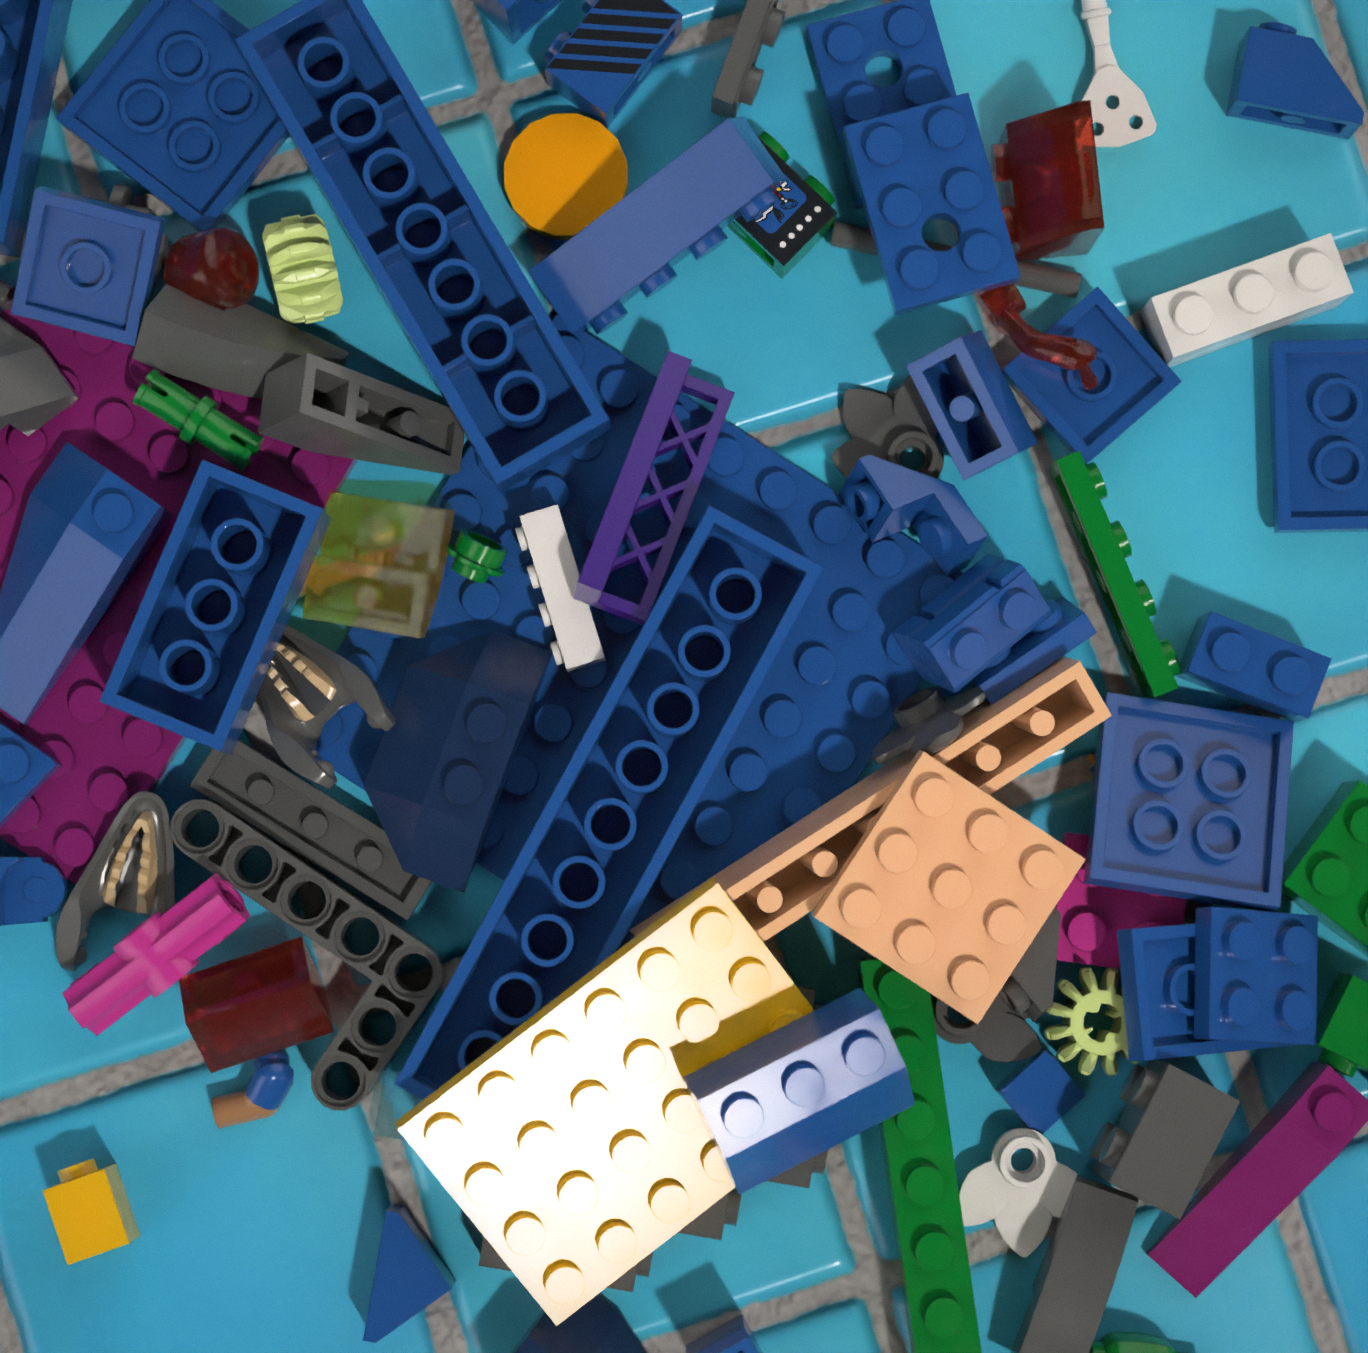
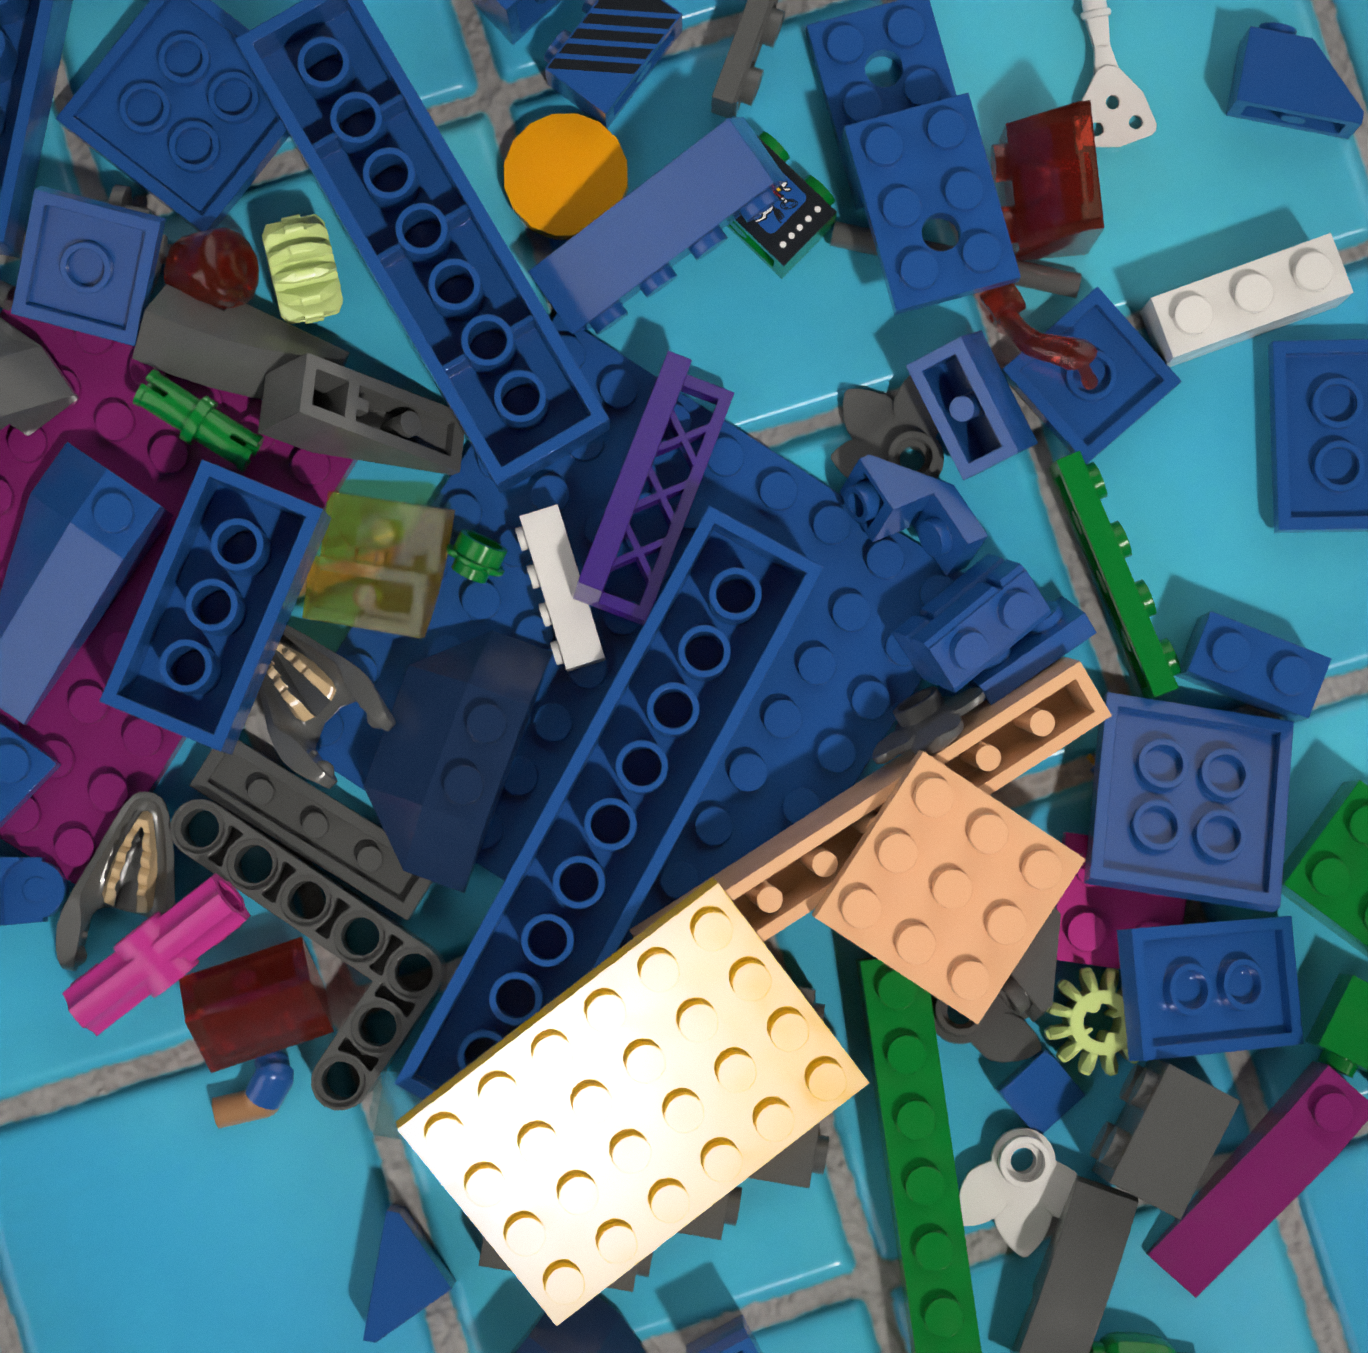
(90, 1210): yellow brick -> none
(801, 1089): blue slope -> none
(1255, 976): blue plate -> none

